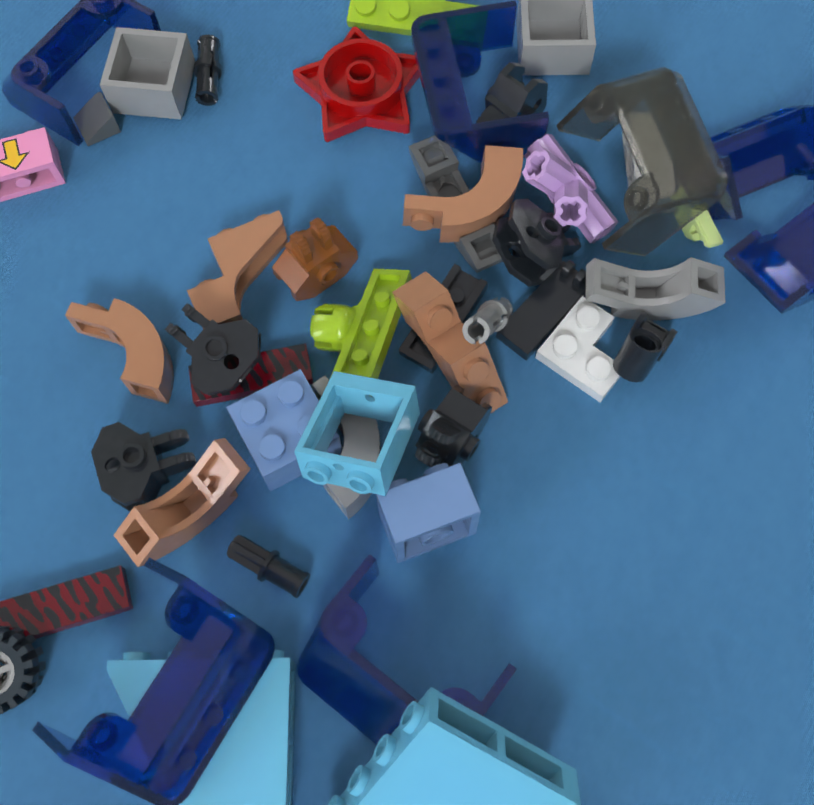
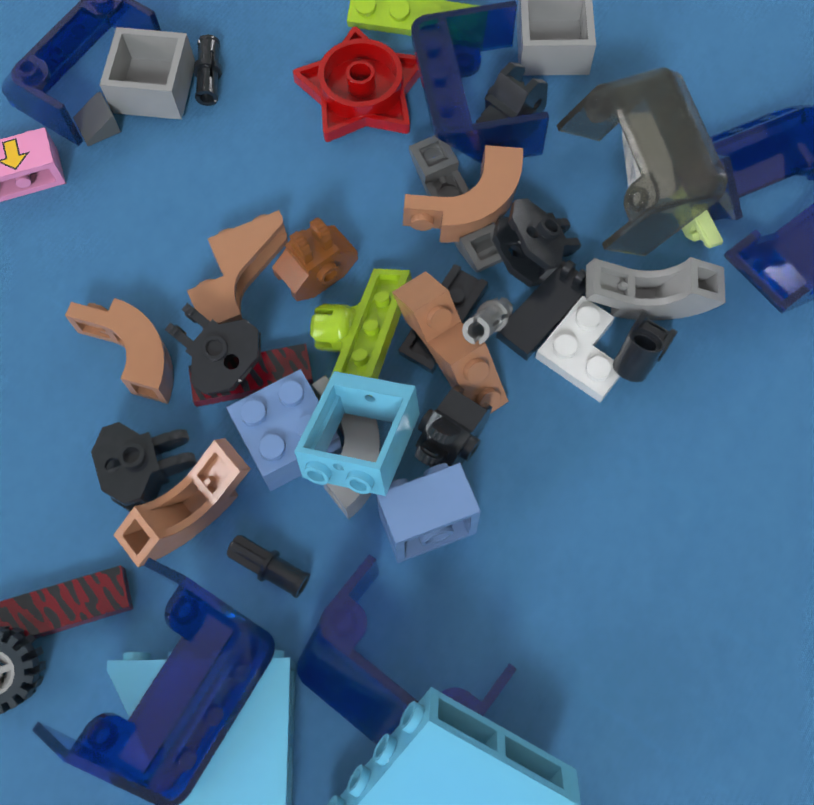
(568, 189): lavender piece -> none

